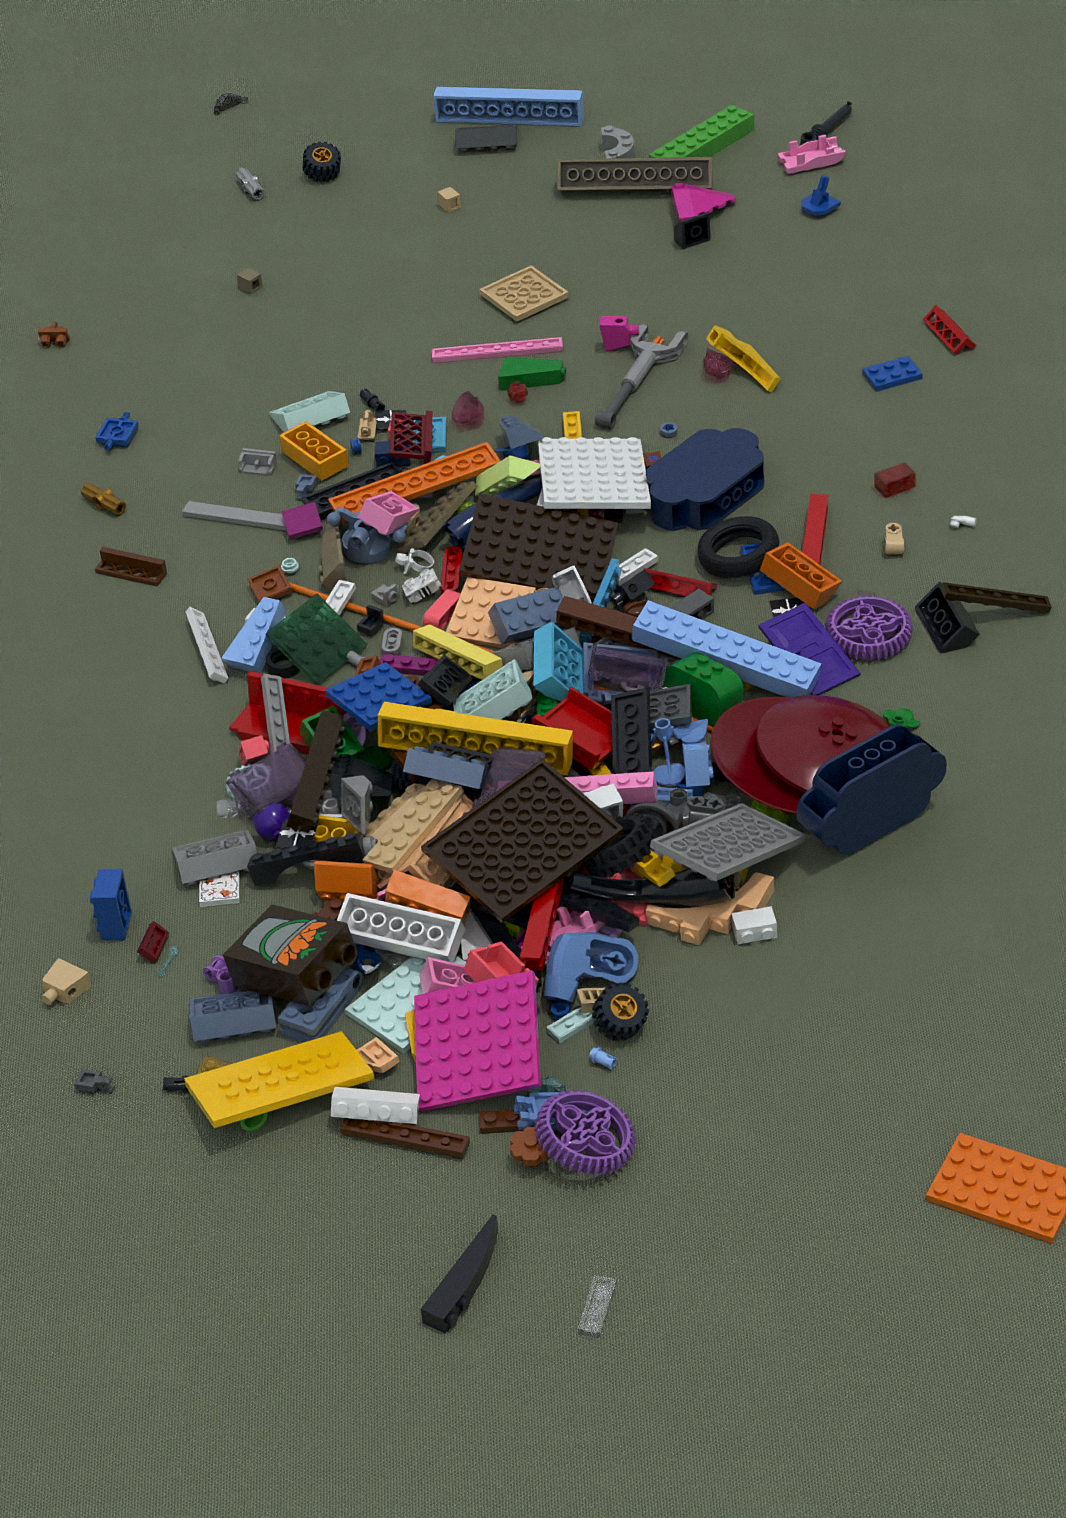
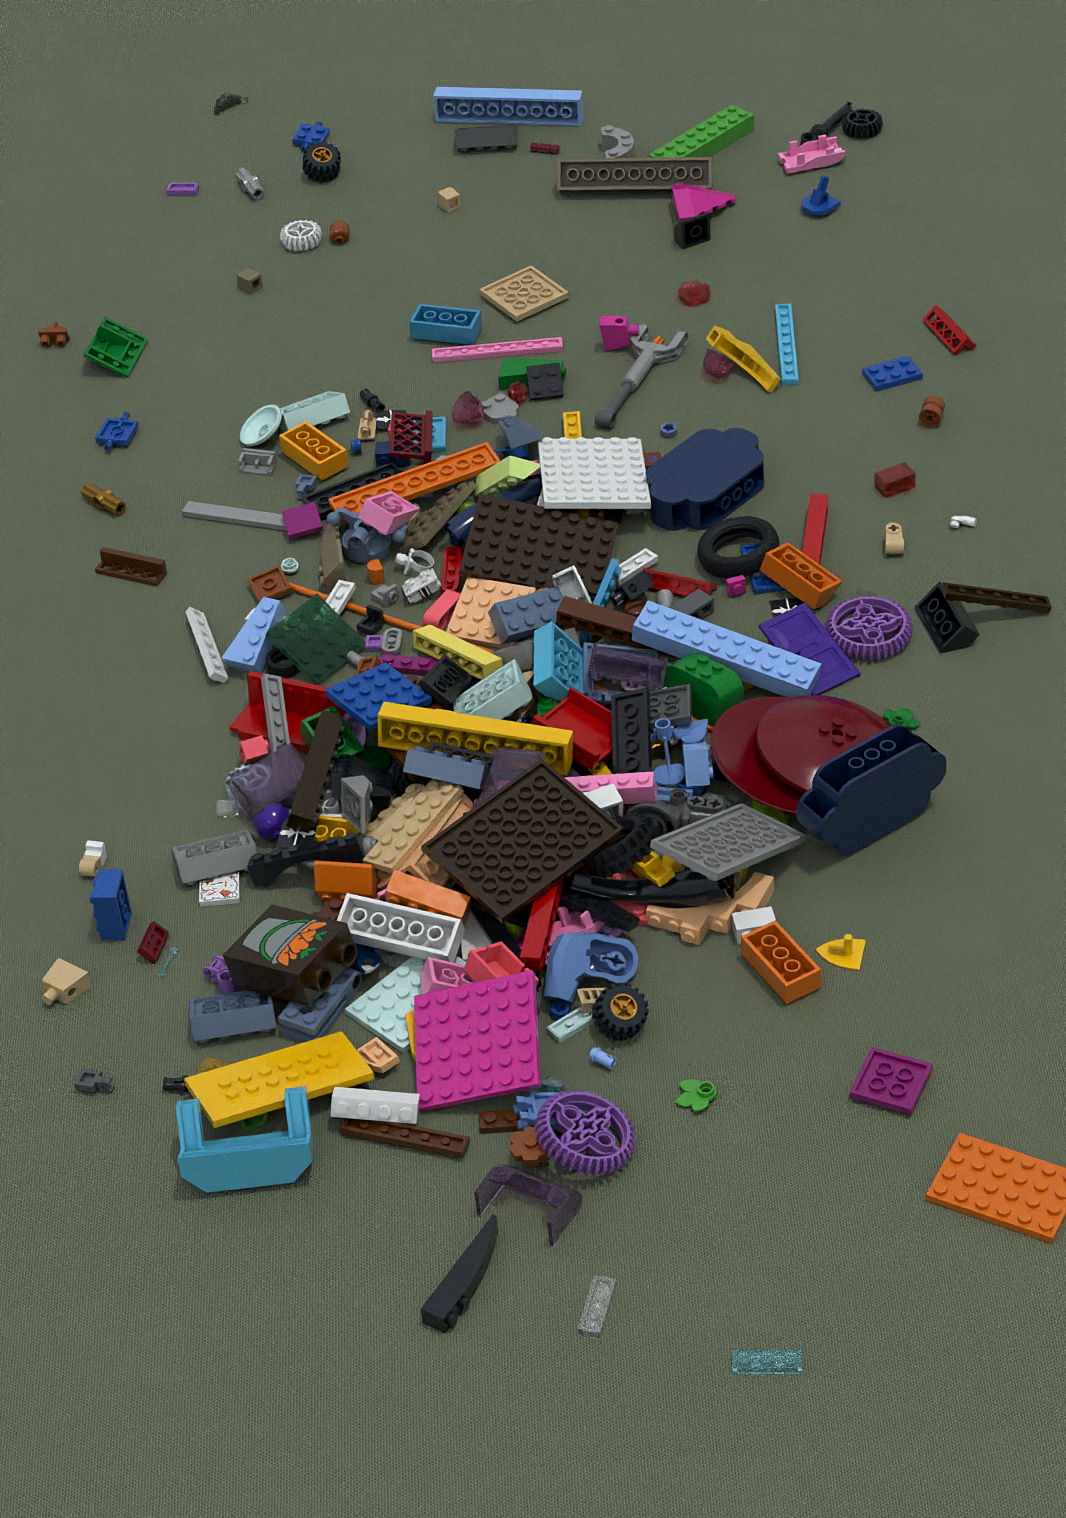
(93, 859): none -> leg
(115, 347): none -> green slope
(182, 189): none -> medium lavender tile
(245, 1159): none -> medium azure wedge
(261, 425): none -> light aqua dish
(301, 235): none -> white gear
(309, 134): none -> blue plate
(339, 231): none -> dark orange head
(373, 643): none -> medium lavender tile
(375, 572): none -> orange brick
(446, 324): none -> dark azure brick
(498, 407): none -> light grey plate
(544, 381): none -> black plate
(545, 148): none -> dark red axle
(564, 1199): none -> clear purple windscreen
(665, 598): none -> light grey cone
(694, 293): none -> clear red plate
(696, 1094): none -> bright green plate
(735, 586): none -> dark pink plate
(767, 1361): none -> clear light blue plate
(781, 961): none -> orange brick
(786, 344): none -> medium azure tile
(844, 952): none -> yellow shield
(862, 123): none -> black gear
(891, 1081): none -> magenta plate
(931, 411): none -> dark orange wheel

